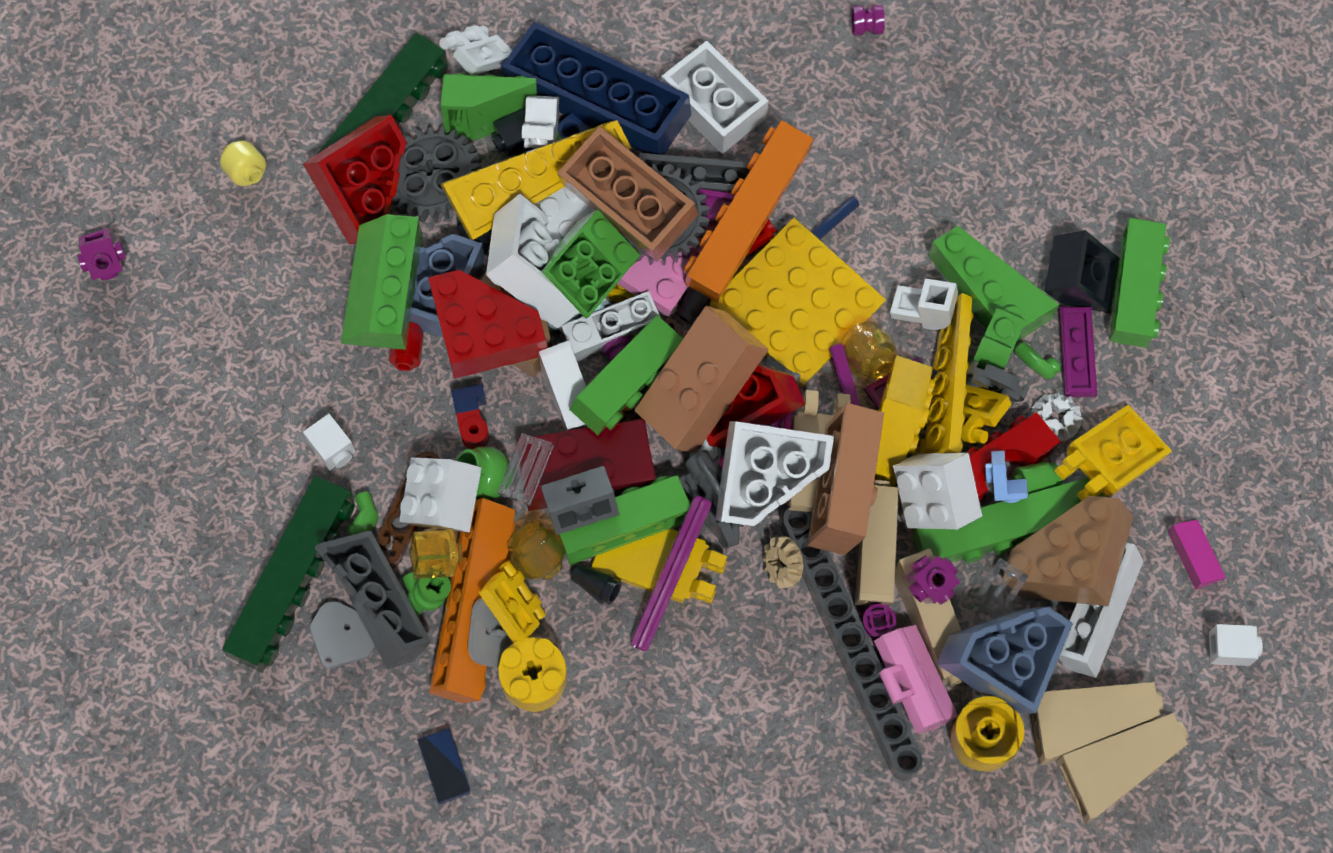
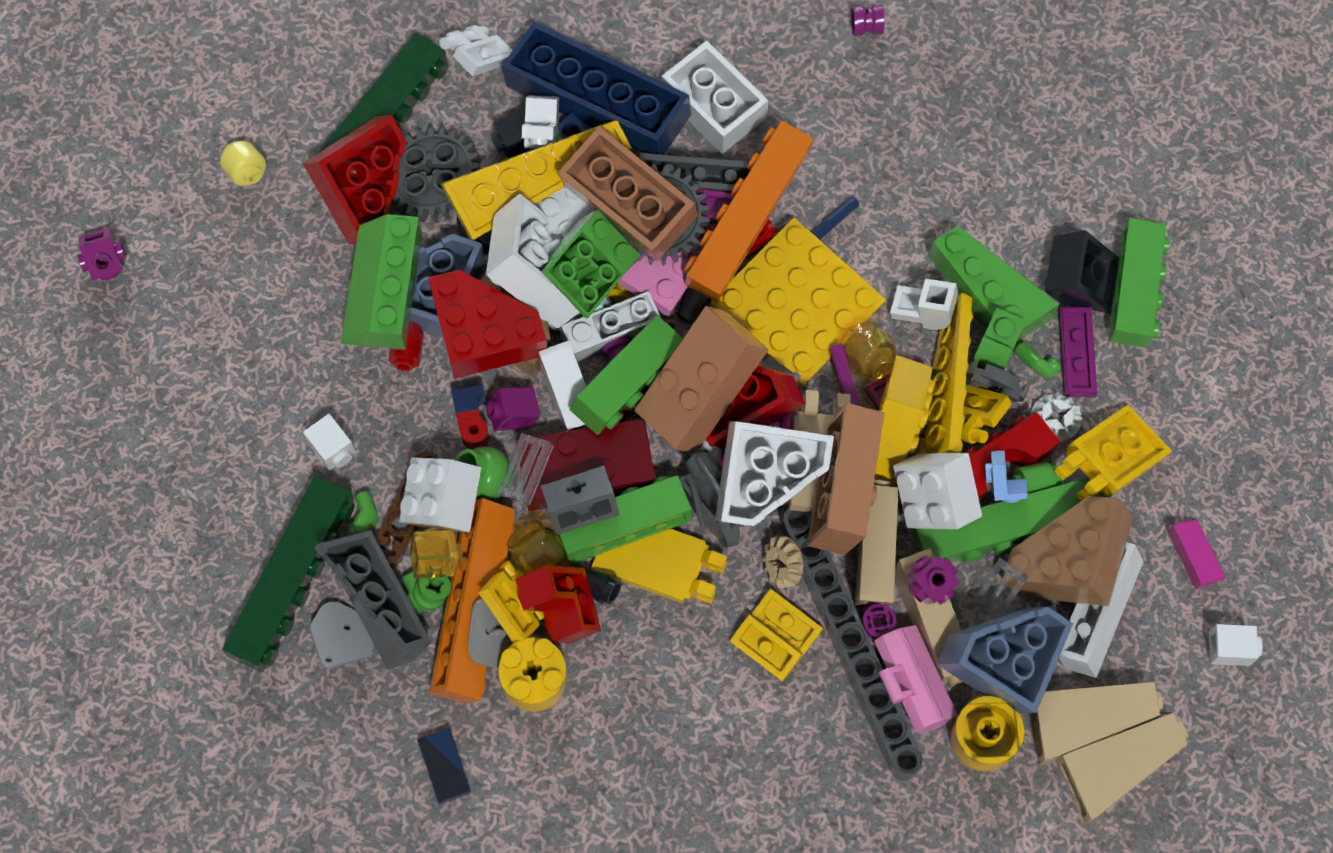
(476, 102): bright green slope -> none
(513, 409): none -> magenta brick
(563, 598): none -> red brick
(670, 573): magenta axle -> none
(776, 634): none -> yellow slope

